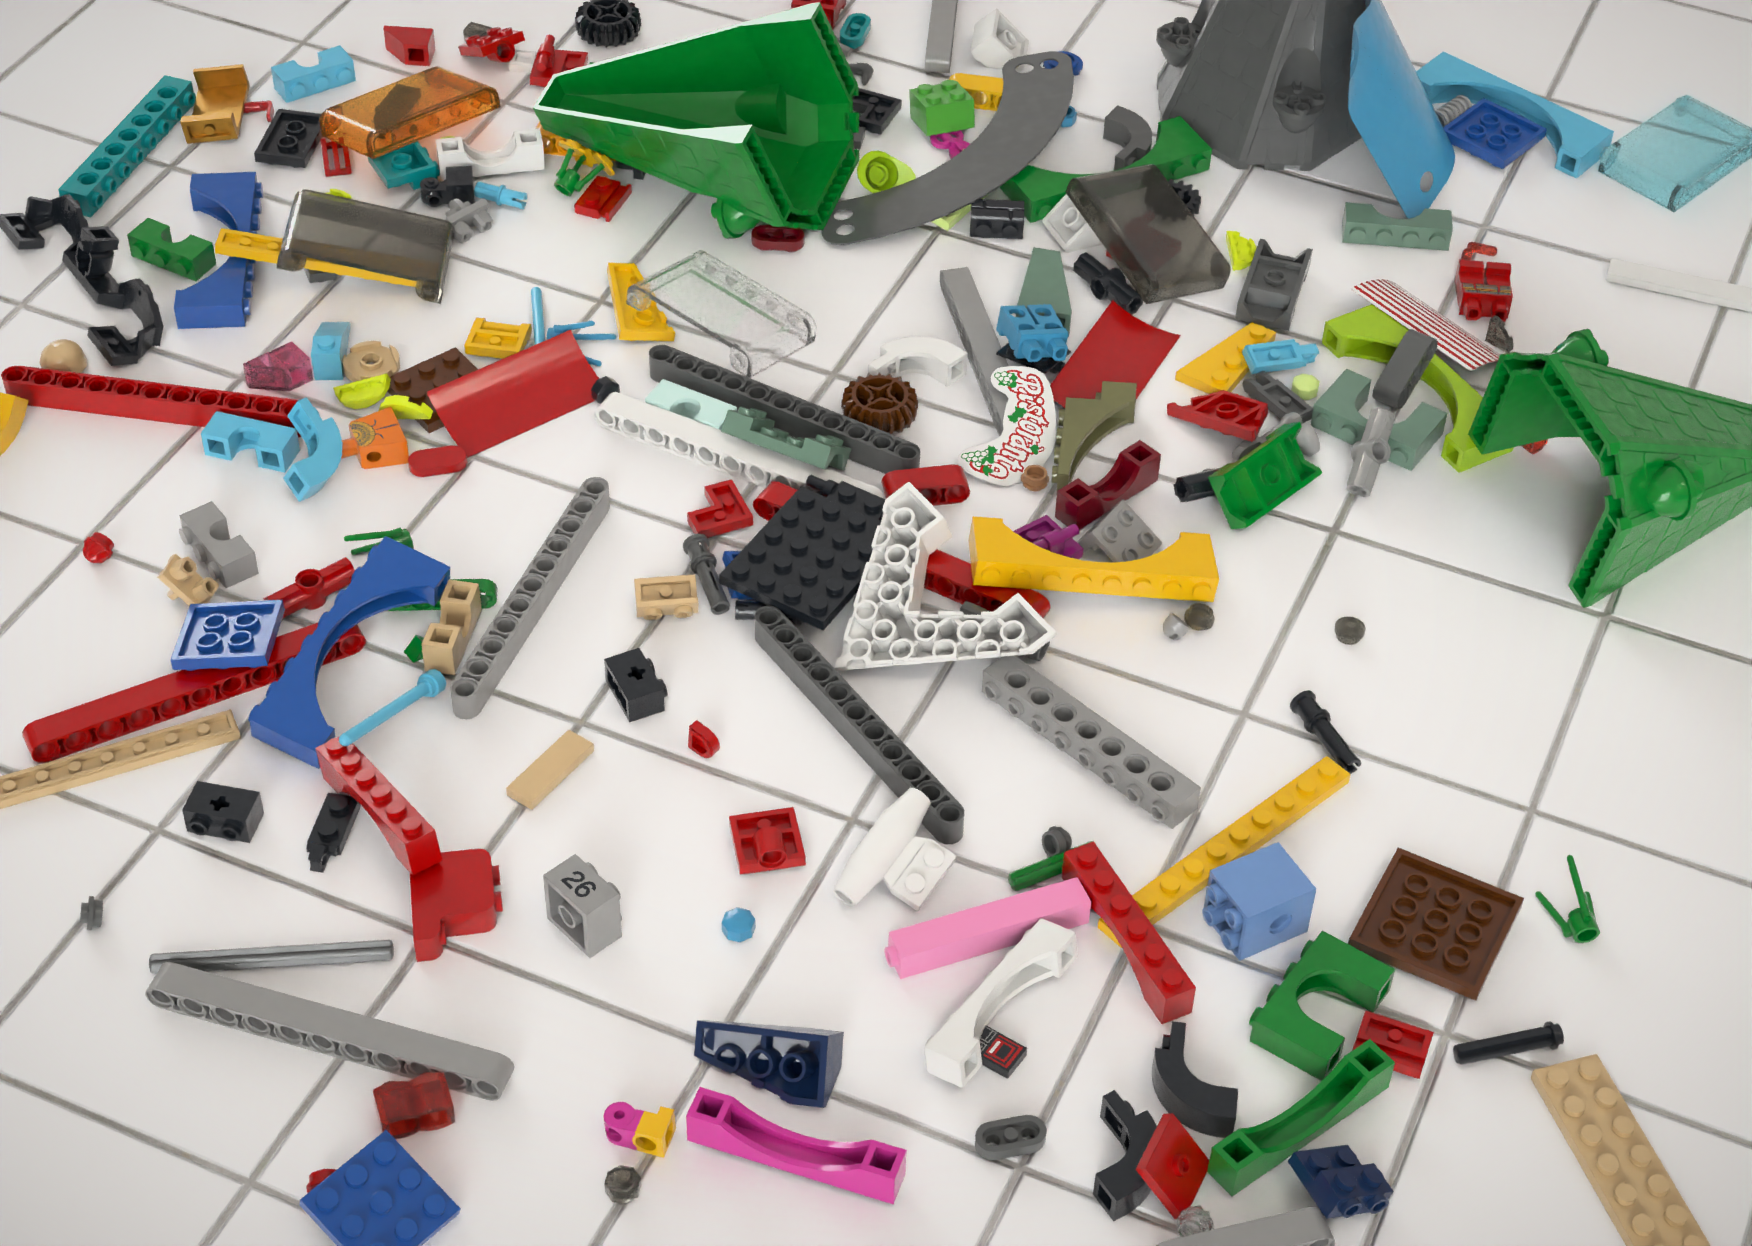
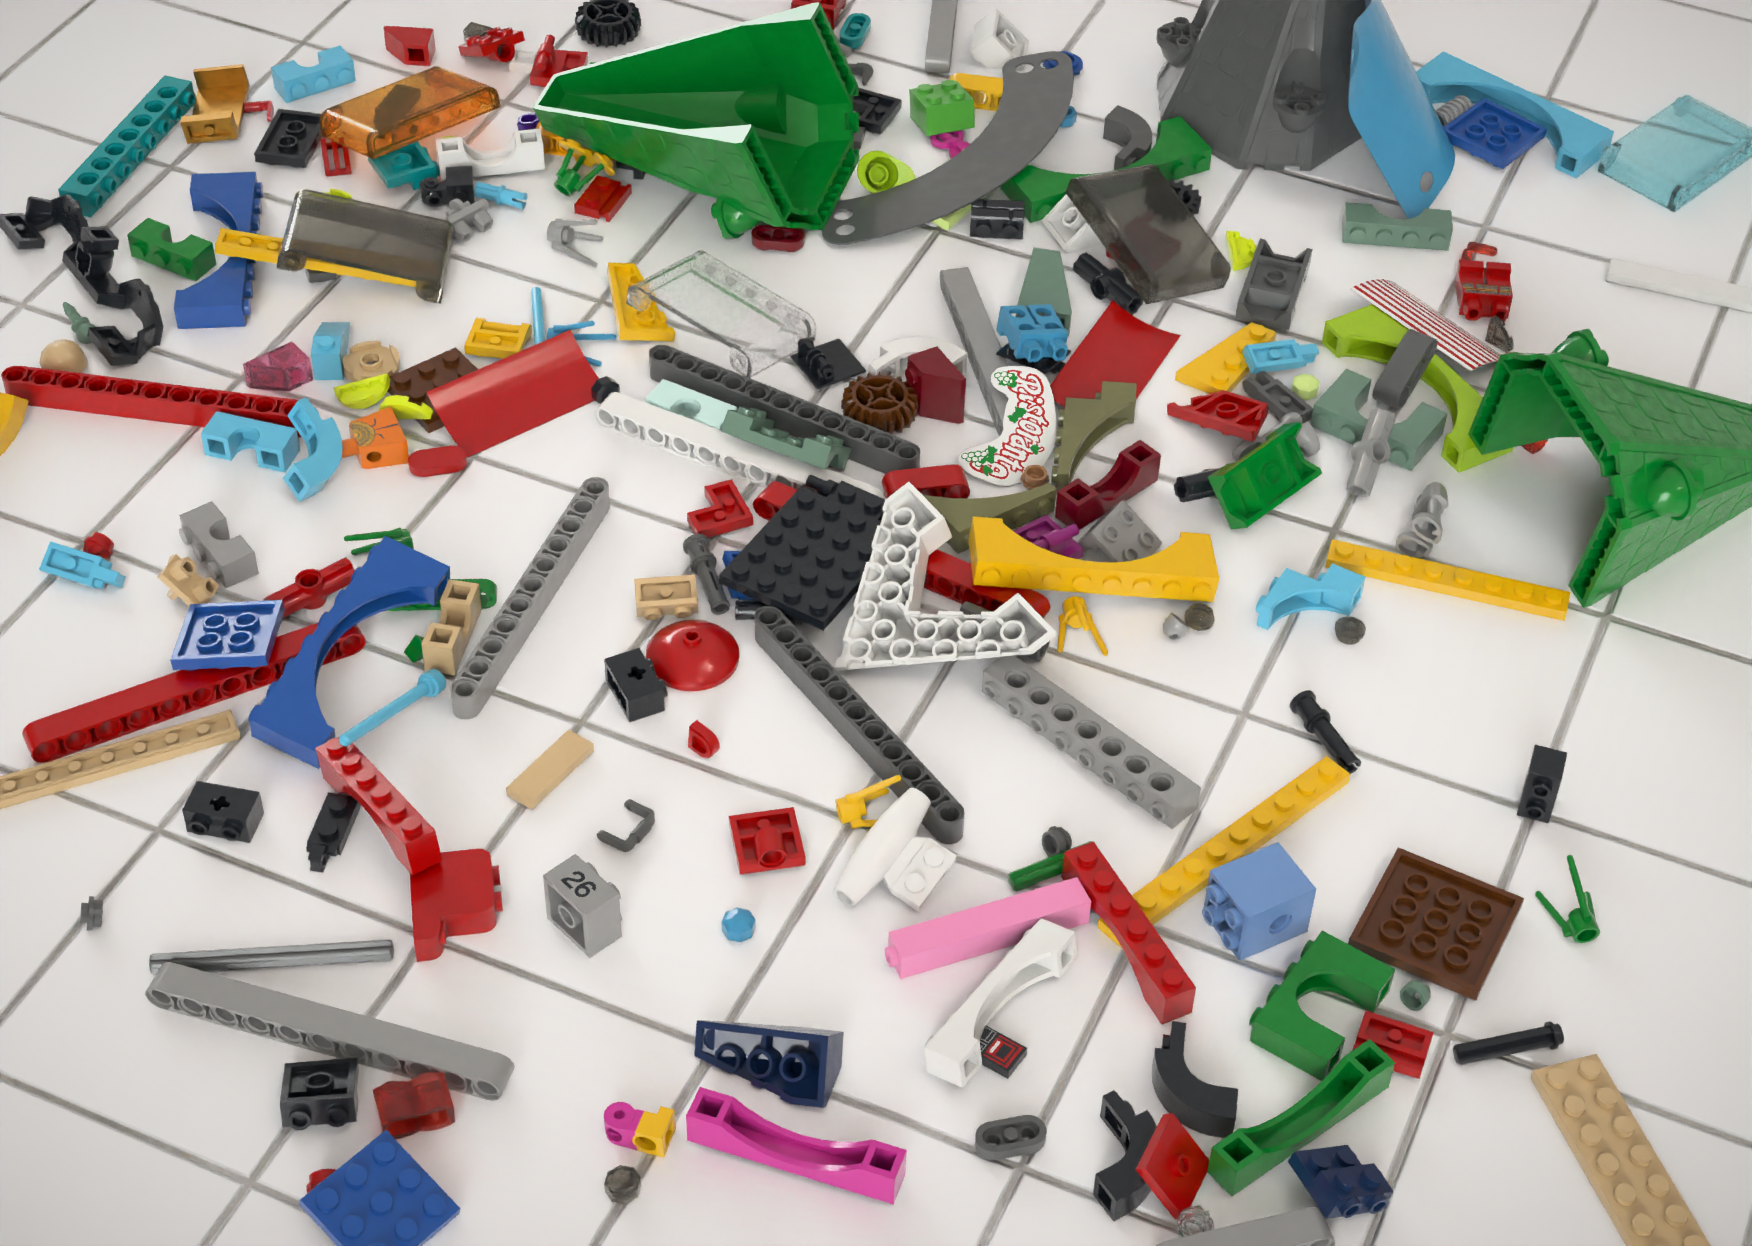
(79, 324): none -> sand green bar
(79, 567): none -> medium azure hinge
(319, 1093): none -> black plate
(527, 121): none -> dark purple tile
(561, 233): none -> light grey plant
(637, 834): none -> dark grey piece
(693, 655): none -> red dish
(826, 362): none -> black hinge
(853, 805): none -> yellow plant
(937, 385): none -> dark red slope
(1014, 510): none -> olive arch
(1077, 616): none -> yellow plant
(1293, 592): none -> medium azure arch
(1409, 991): none -> sand green hinge
(1425, 522): none -> light grey piece
(1449, 580): none -> yellow plate
(1542, 783): none -> black brick

